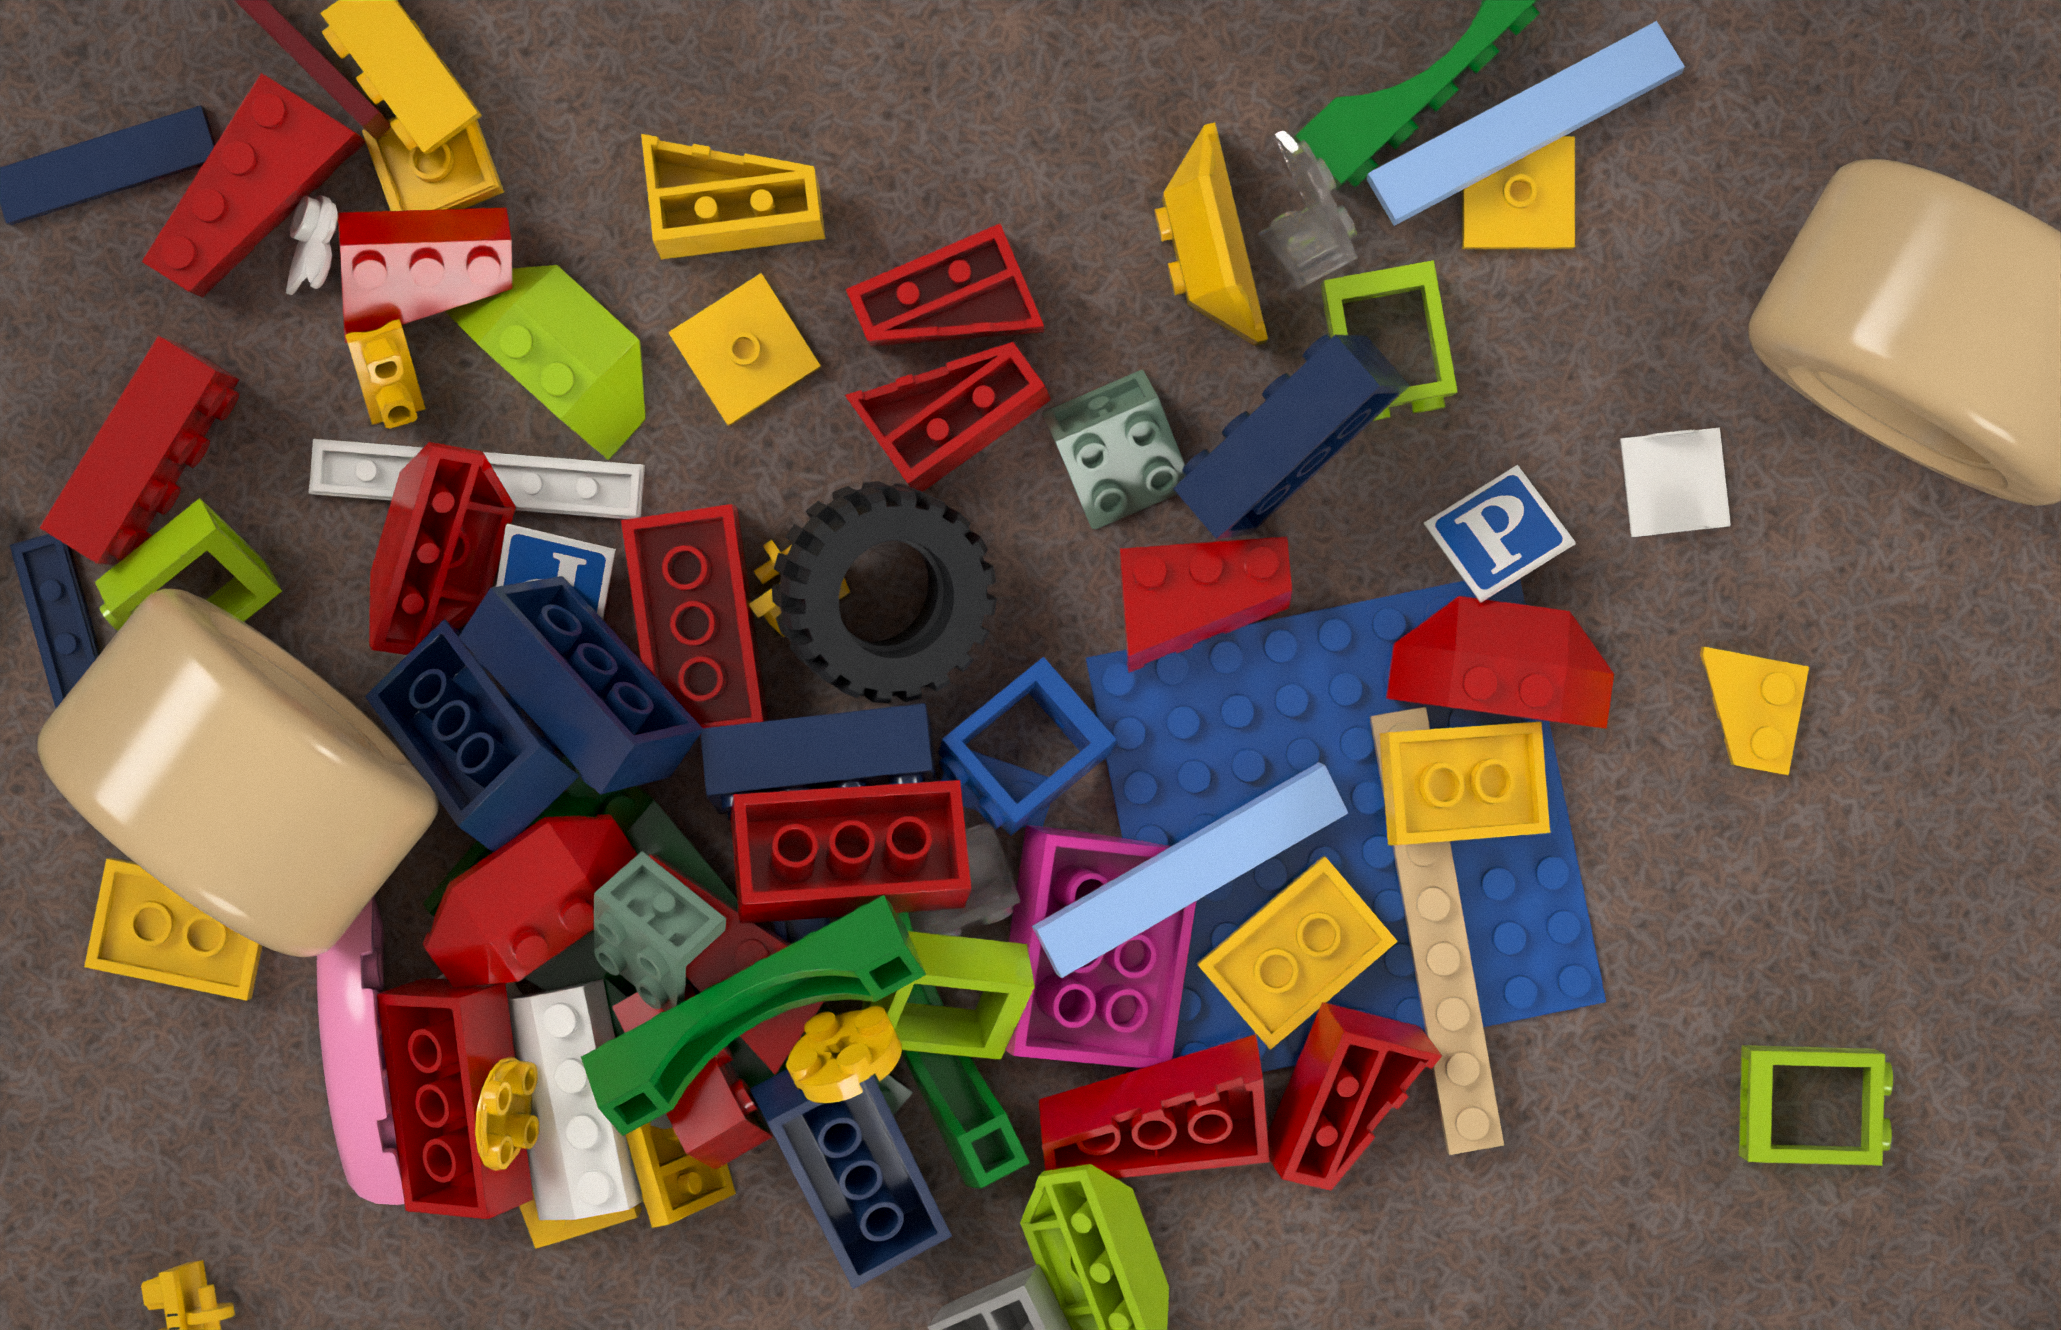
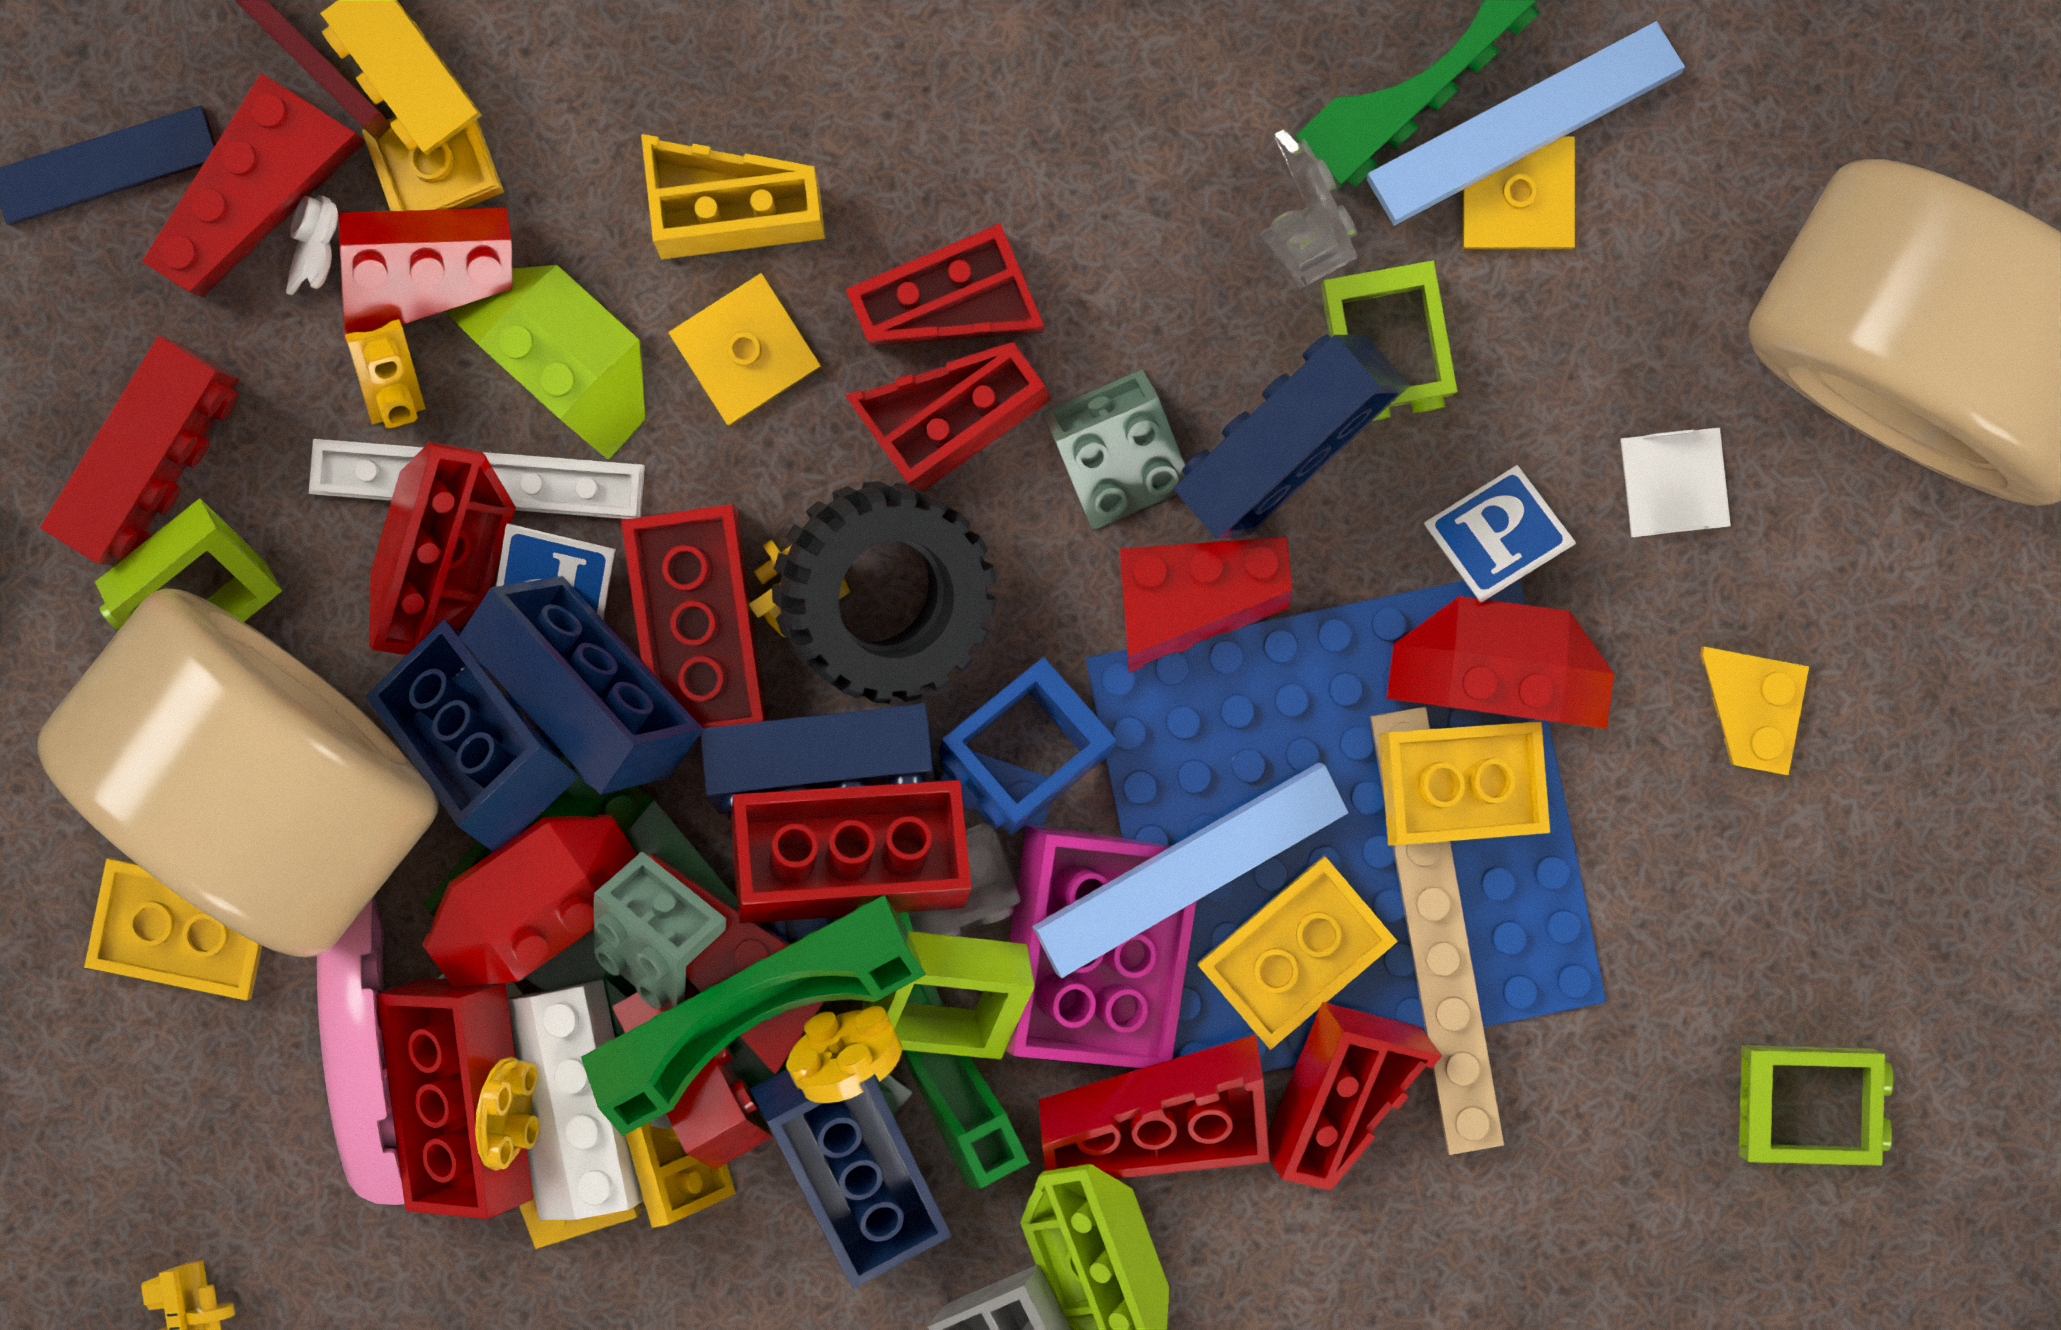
(56, 611): dark blue tile -> none
(1209, 241): yellow wedge -> none

